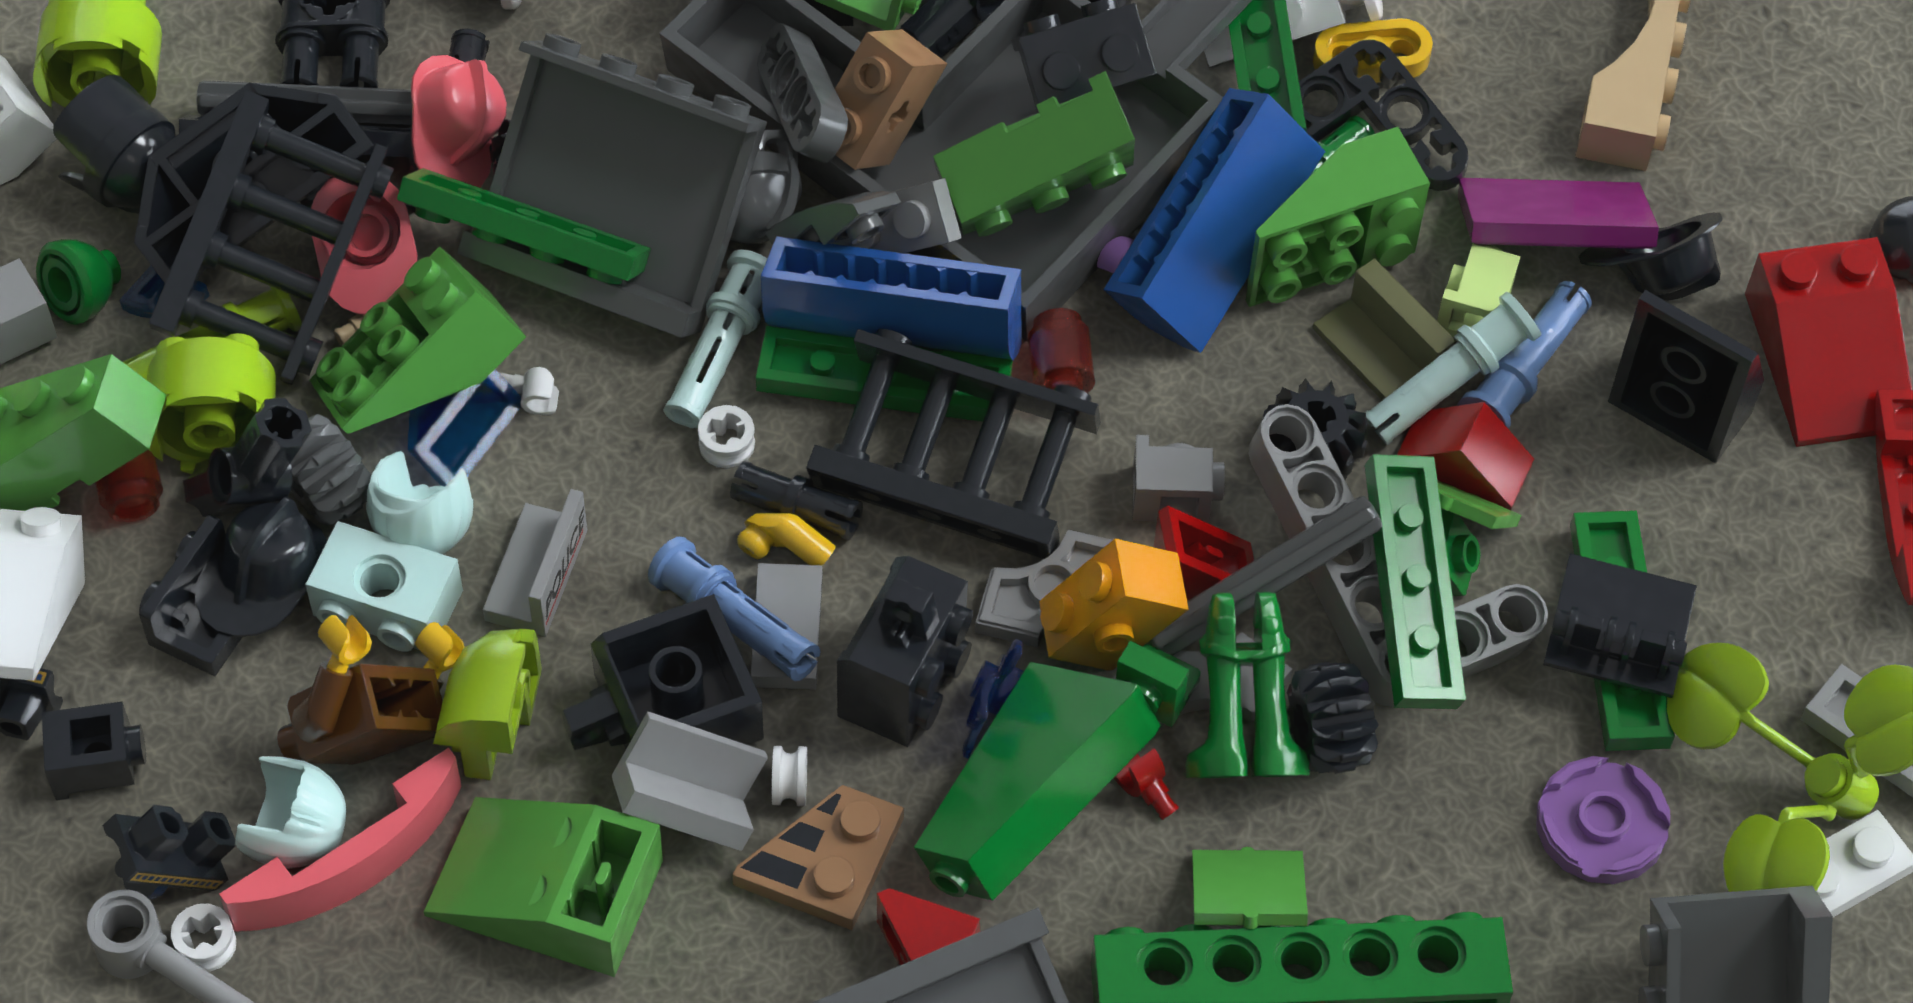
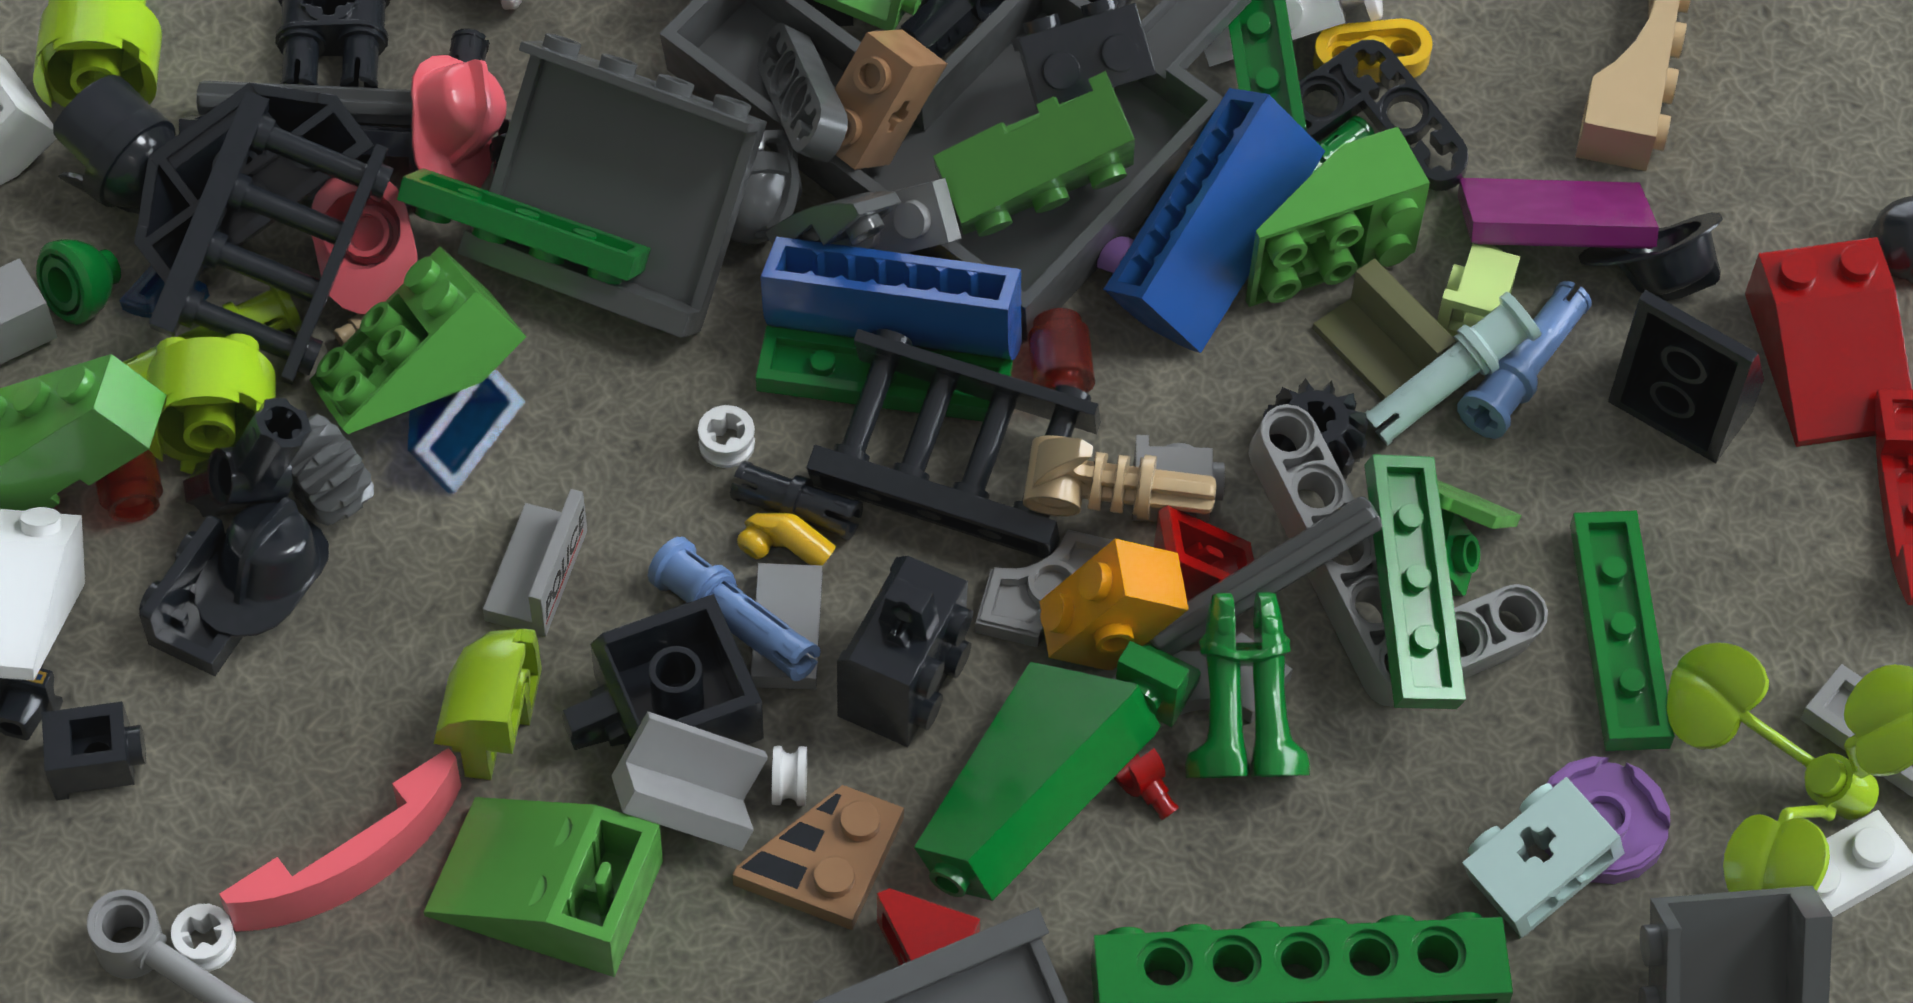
(167, 851): black hips -> none
(299, 816): light aqua hair -> none
(364, 562): light aqua brick -> none
(367, 707): reddish brown torso -> none
(417, 514): light aqua hair -> none
(537, 390): white hand -> none
(729, 318): light aqua pin -> none
(991, 690): clear blue plate -> none
(1063, 477): none -> tan piece
(1249, 888): bright green piece -> none
(1332, 716): black gear -> none
(1471, 451): red slope -> none
(1525, 887): none -> light aqua brick
(1620, 625): black hinge -> none

